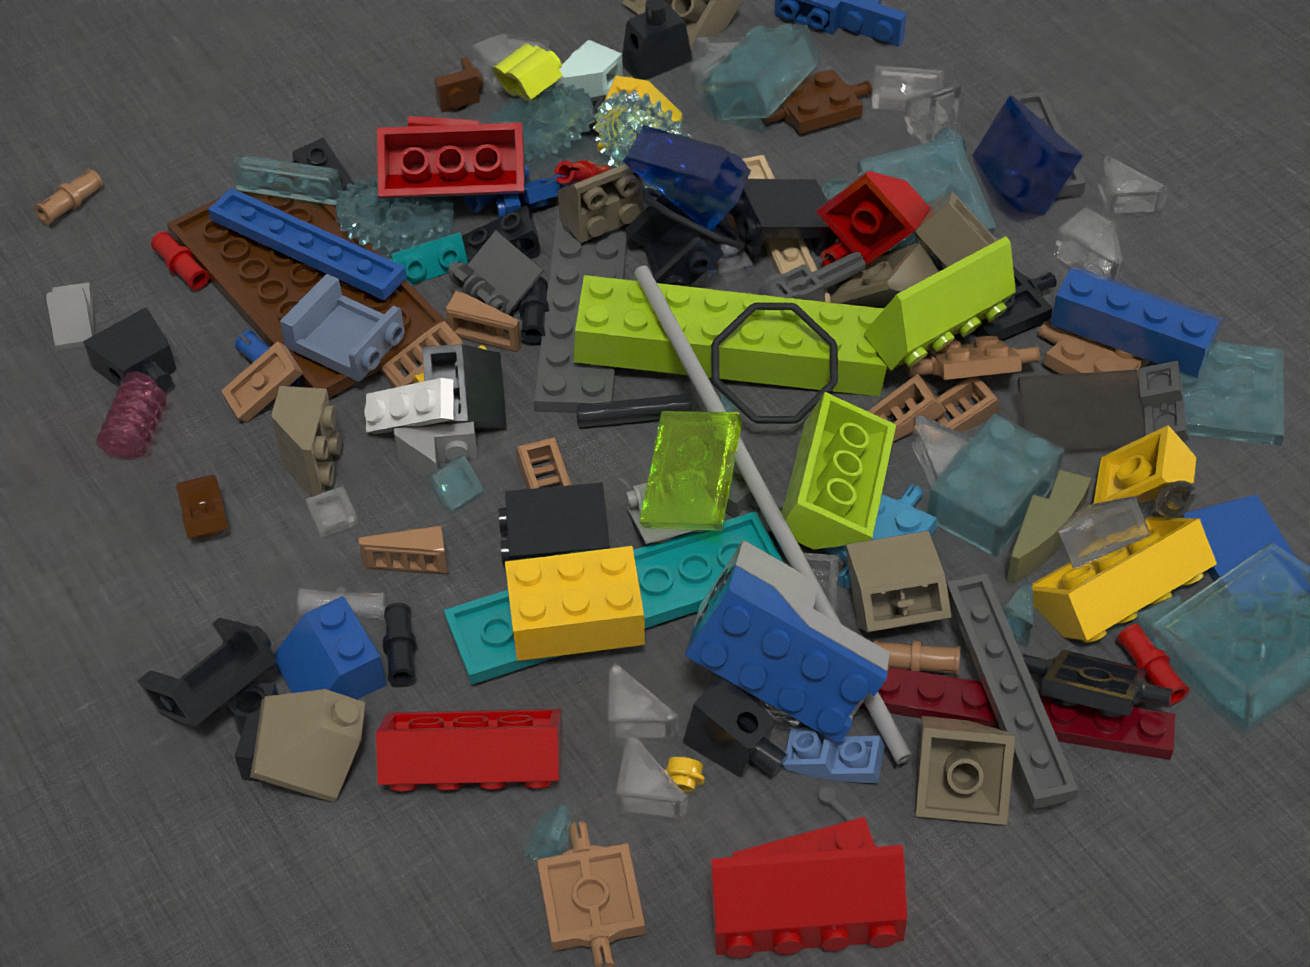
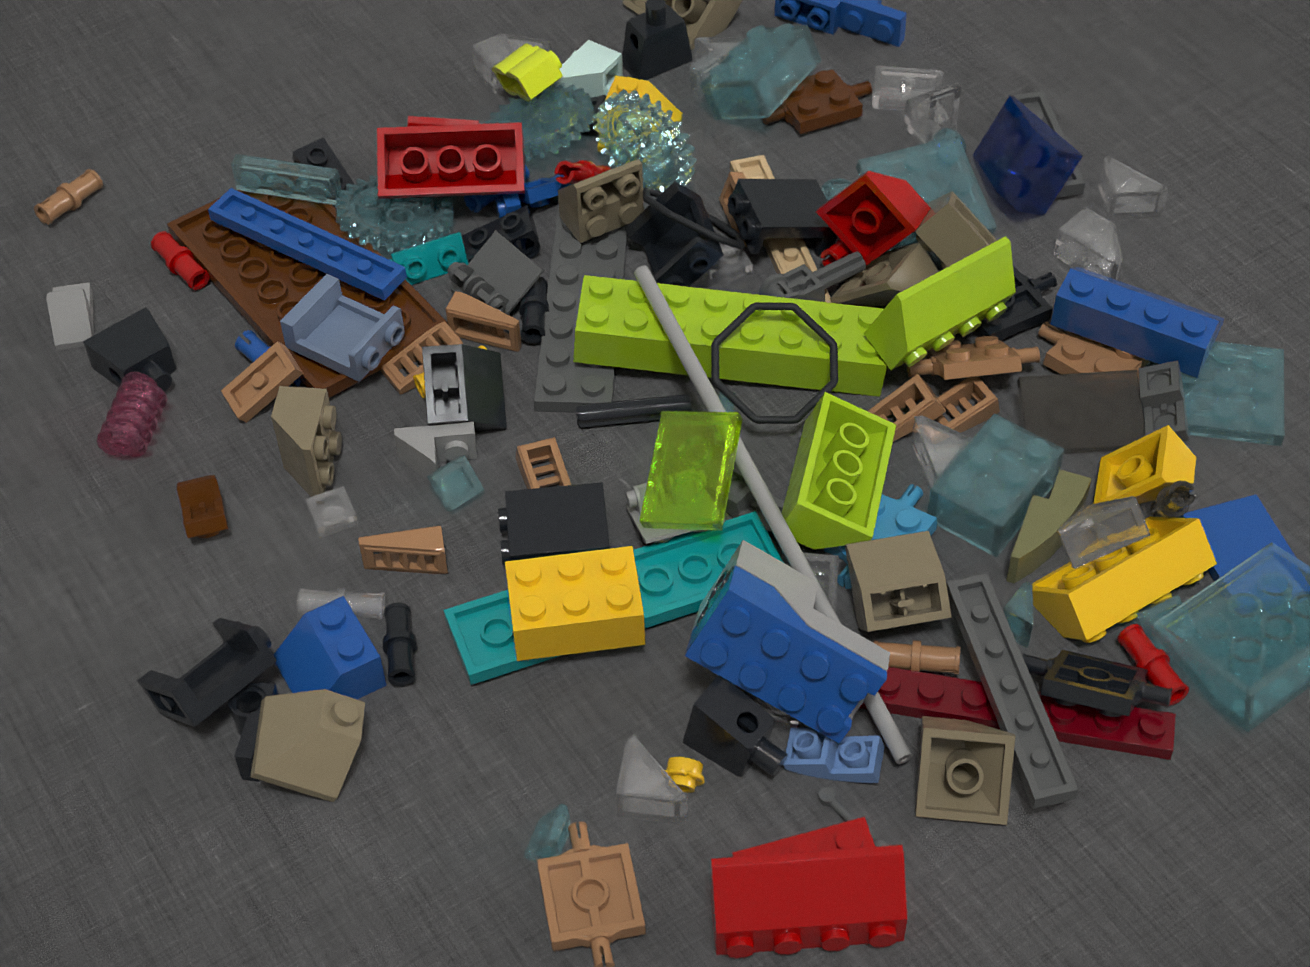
(409, 406): white plate -> none
(459, 88): reddish brown bracket -> none
(469, 748): red slope -> none
(637, 712): clear slope -> none
(689, 172): clear blue slope -> none

